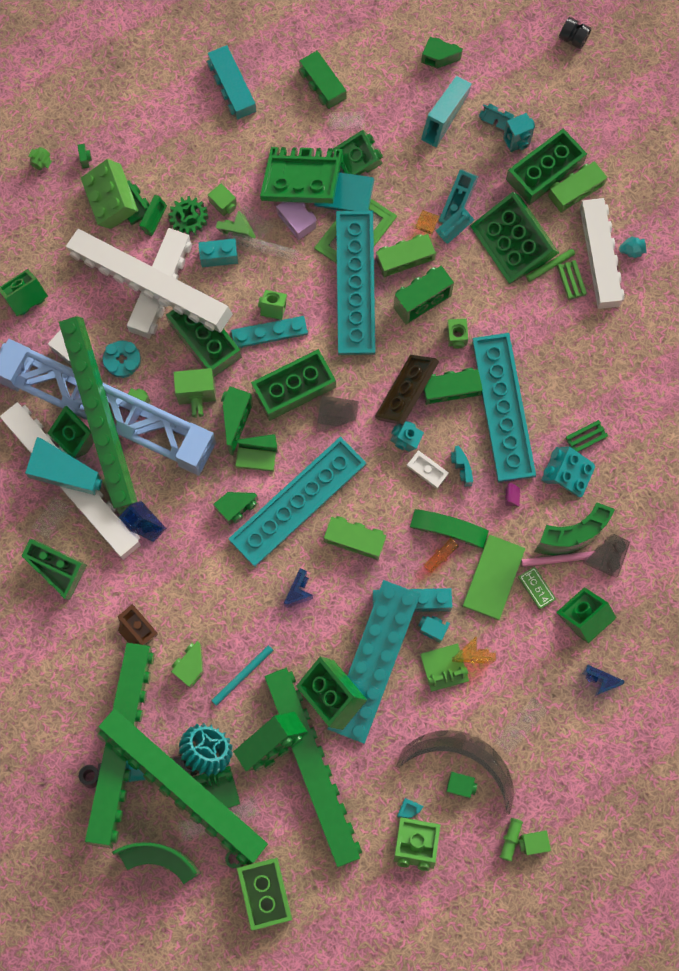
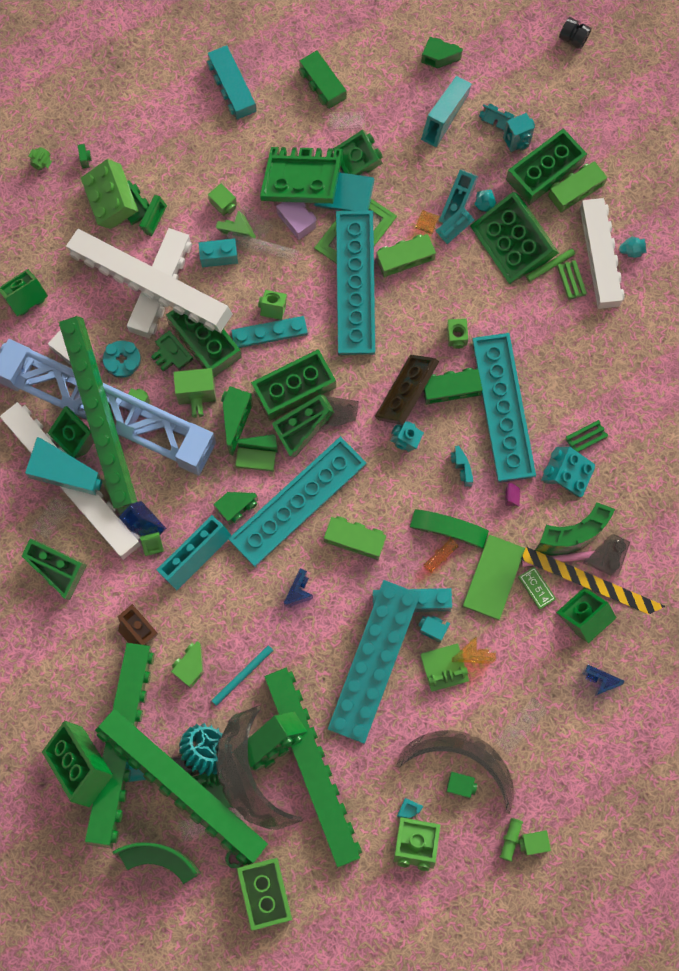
(77, 764): none -> green brick
(152, 544): none -> bright green tile
(171, 352): none -> green hinge
(188, 208): green gear -> none
(194, 552): none -> teal brick
(237, 779): none -> clear smoke windscreen
(302, 424): none -> green wedge
(331, 693): green brick -> none
(423, 294): green brick -> none
(427, 469): white plate -> none
(485, 200): none -> teal rock
(590, 581): none -> sticker

